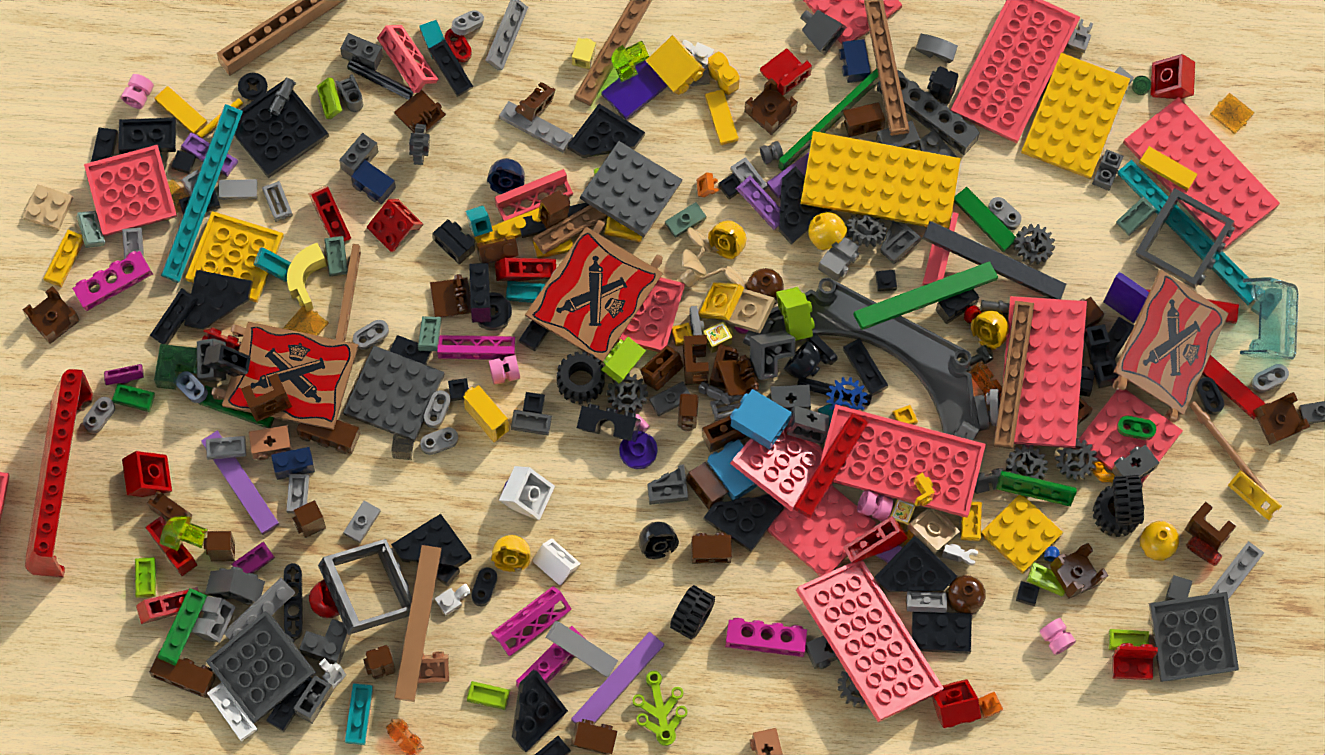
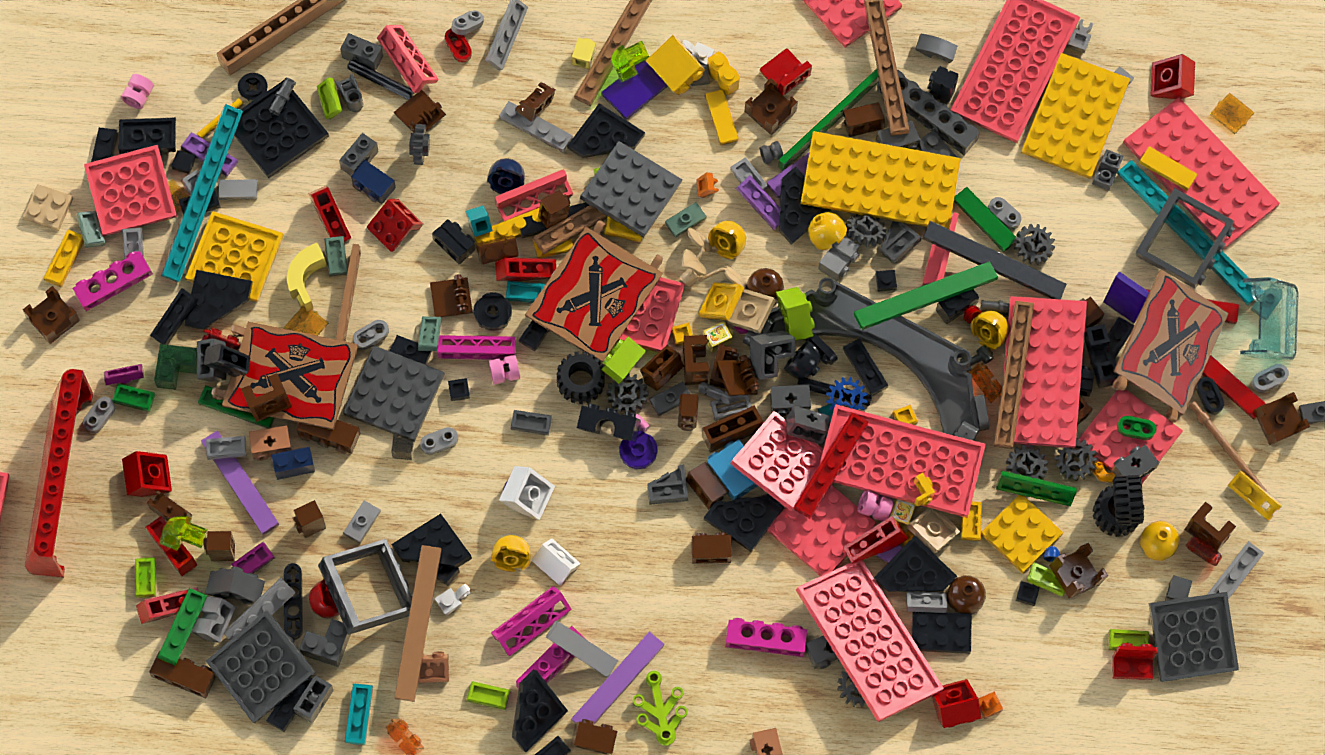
(181, 110): yellow tile -> none
(193, 388): sand blue plate -> none
(232, 712): white plate -> none
(272, 263): teal tile -> none
(282, 214): light grey tile -> none
(297, 491): light grey plate -> none
(333, 673): white plate -> none
(379, 662): reddish brown brick -> none
(431, 33): teal tile -> none
(437, 410): light grey plate -> none
(450, 68): black plate -> none
(480, 292): black arch -> none
(485, 586): black plate -> none
(486, 413): yellow brick -> none
(533, 402): black plate -> none
(657, 539): black cylinder -> none
(692, 612): black tyre -> none
(696, 324): light grey plate -> none
(728, 186): black tile -> none
(760, 418): dark azure brick -> none
(821, 29): dark grey torso -> none
(855, 60): dark blue brick -> none
(957, 554): white plate -> none
(983, 480): dark grey hinge -> none
(993, 400): light grey plate -> none
(1057, 636): bright pink wheel -> none
(1136, 216): sand green plate -> none
(1141, 85): clear green tile -> none

